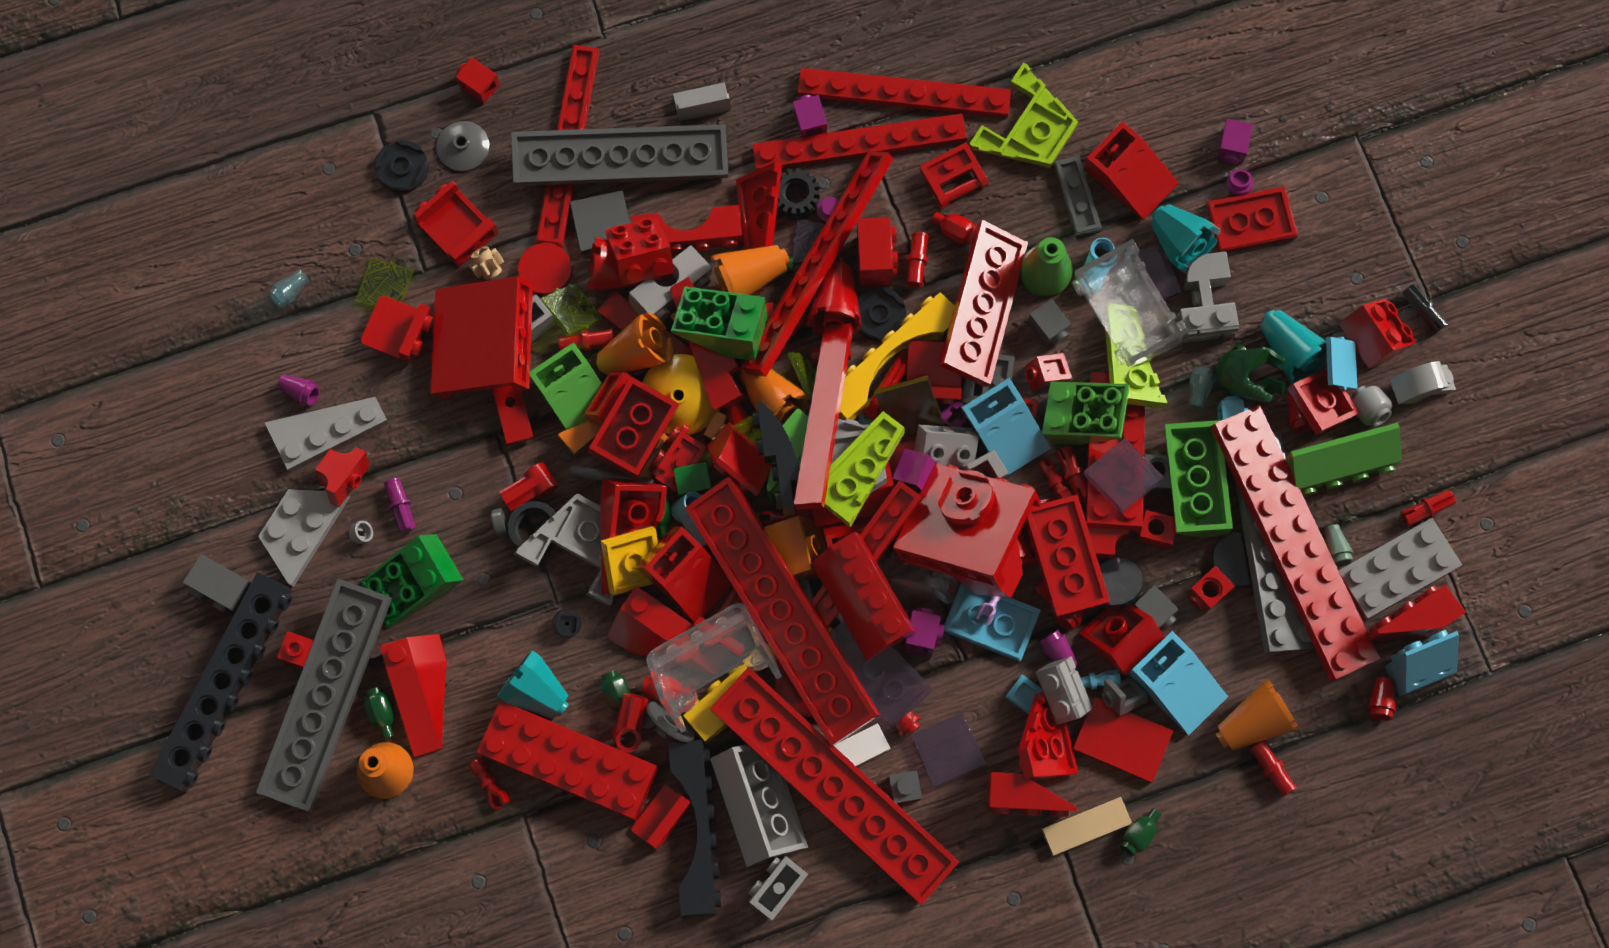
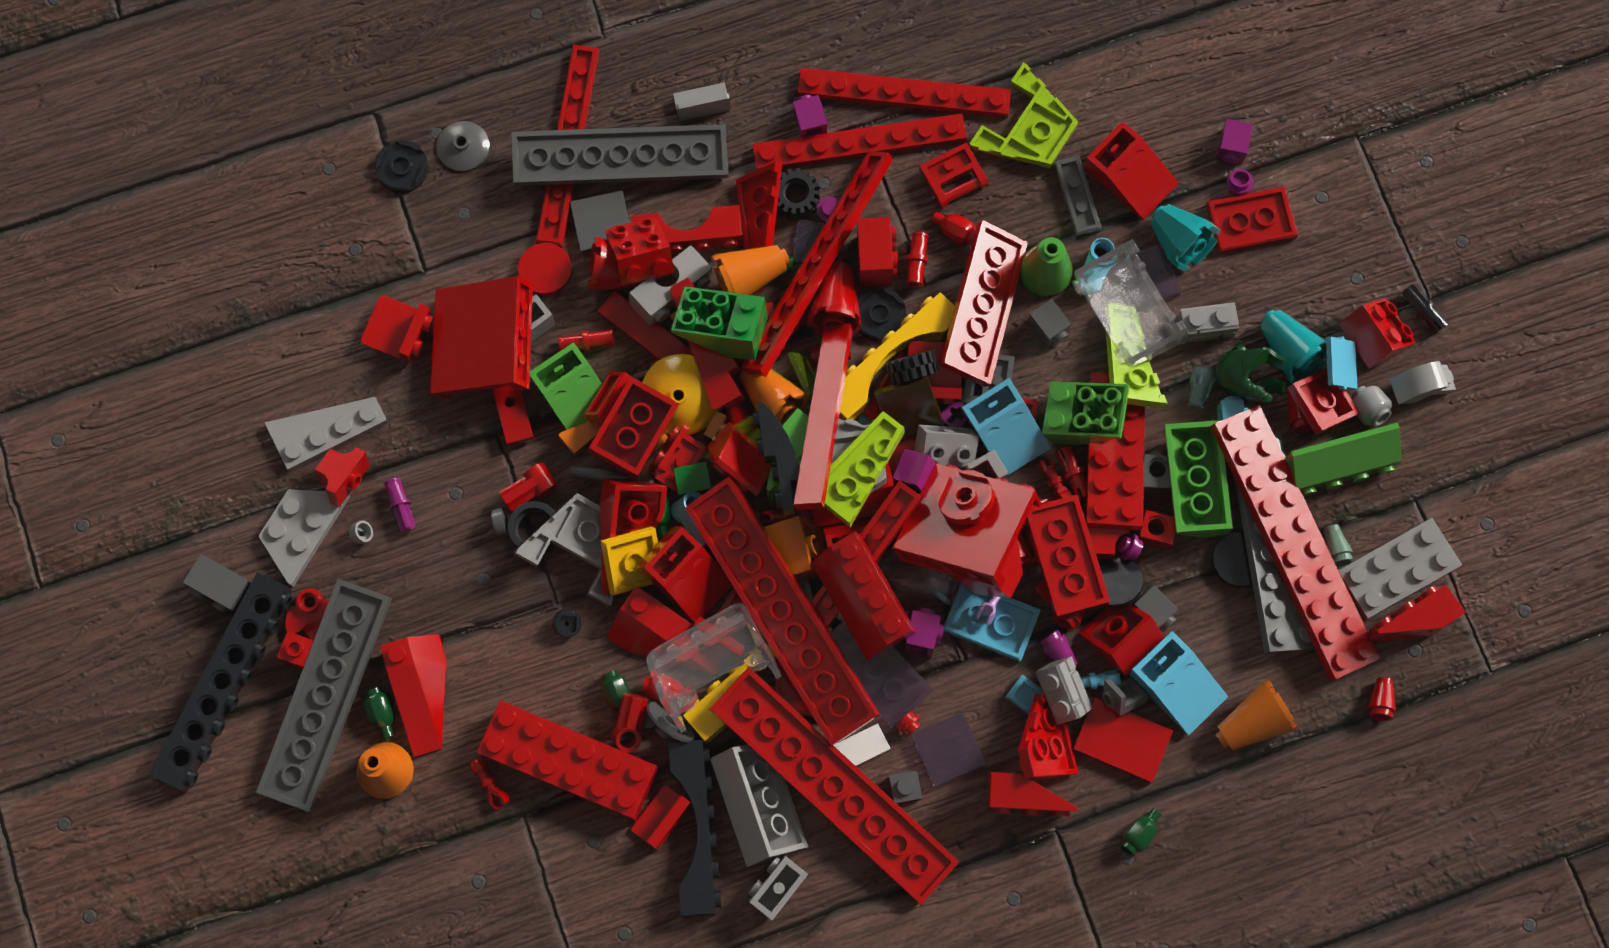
(287, 289): clear light blue cone -> none
(299, 389): magenta cone -> none
(304, 617): none -> red plate
(384, 280): clear neon green piece -> none
(414, 577): green slope -> none
(454, 223): red panel -> none
(477, 80): red brick -> none
(486, 263): tan gear -> none
(534, 688): teal cone -> none
(571, 309): clear neon green piece -> none
(637, 347): orange cone -> none
(912, 367): none -> black tyre
(1047, 369): red bracket -> none
(1086, 826): tan tile -> none
(1123, 475): clear purple tile -> none
(1130, 547): none -> magenta plate
(1207, 272): light grey brick -> none
(1215, 579): red brick -> none
(1273, 768): red pin -> none
(1424, 663): medium azure slope -> none
(1428, 508): red axle -> none

